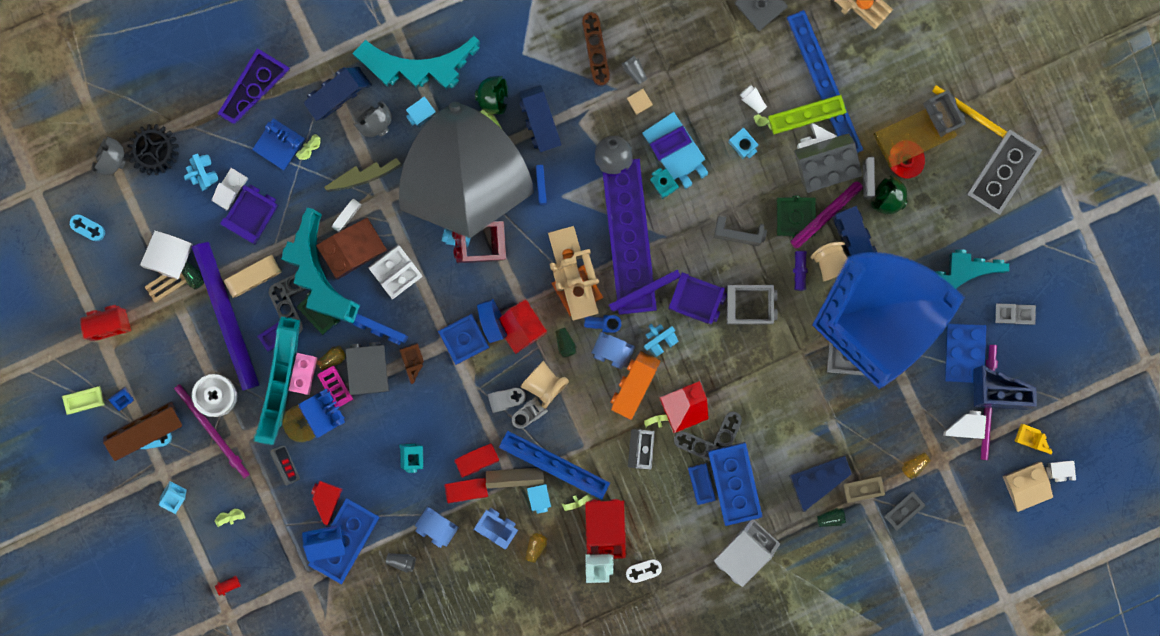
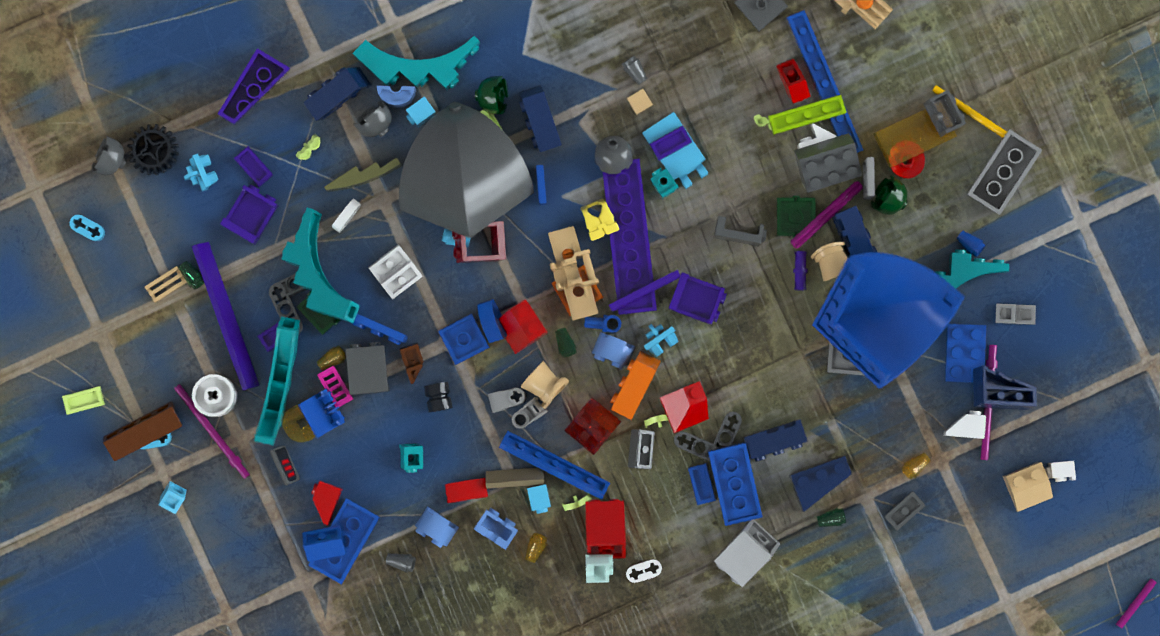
(105, 324): red brick -> none
(121, 399): blue slope -> none
(166, 254): white slope -> none
(227, 585): red pin -> none
(229, 189): white slope -> none
(232, 516): yellowish green piece -> none
(252, 276): tan beam -> none
(253, 166): none -> dark purple tile
(278, 144): blue hinge -> none
(303, 373): bright pink brick -> none
(351, 248): copper slope -> none
(397, 99): none -> medium blue cylinder
(438, 397): none -> black wheel
(476, 460): red slope -> none
(592, 426): none -> clear red slope
(594, 49): reddish brown beam -> none
(599, 225): none -> light yellow piece
(743, 135): medium azure brick -> none
(753, 99): white cone -> none
(772, 313): light grey window -> none
(775, 440): none -> dark blue wedge
(793, 81): none -> red slope
(863, 489): dark tan plate -> none
(971, 243): none -> blue cone
(1032, 438): yellow slope -> none
(1136, 603): none -> magenta bar

